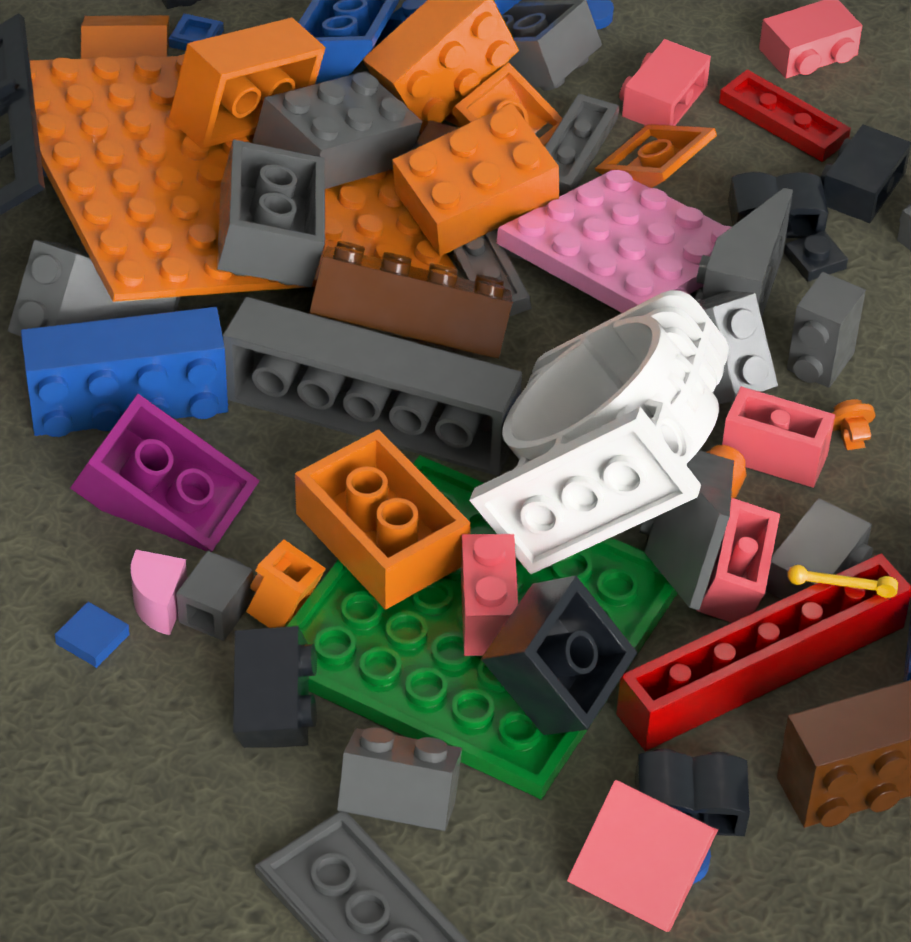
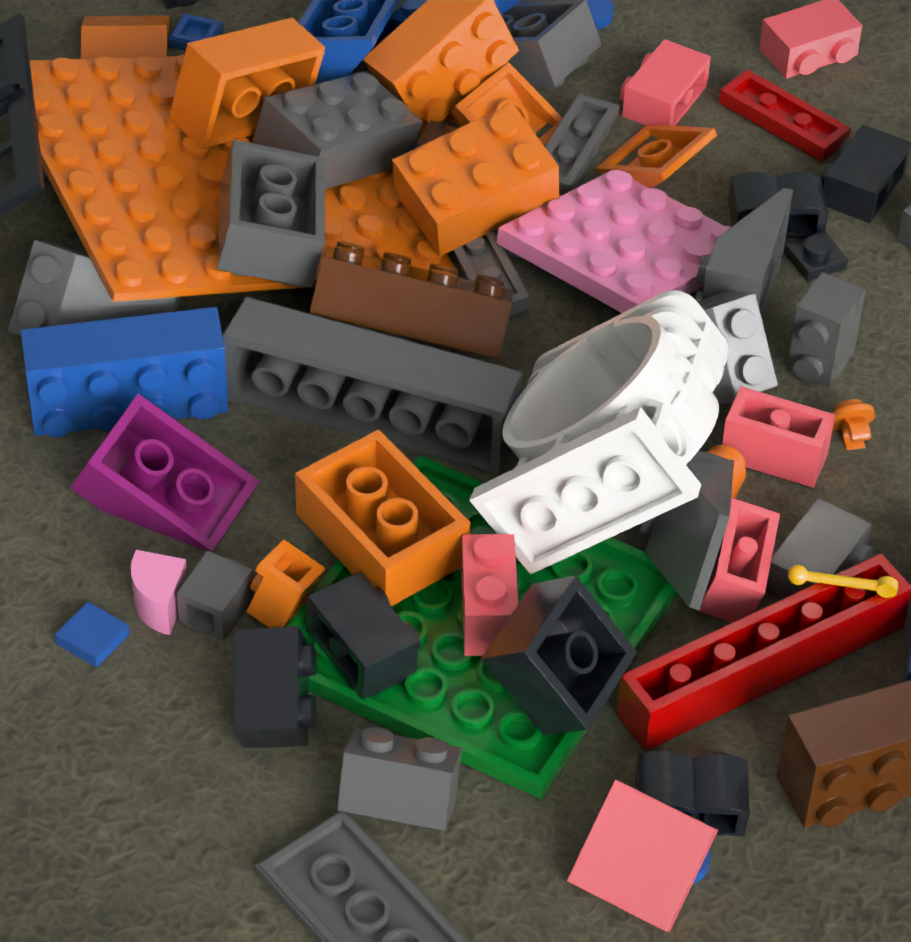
(362, 635): none -> black brick

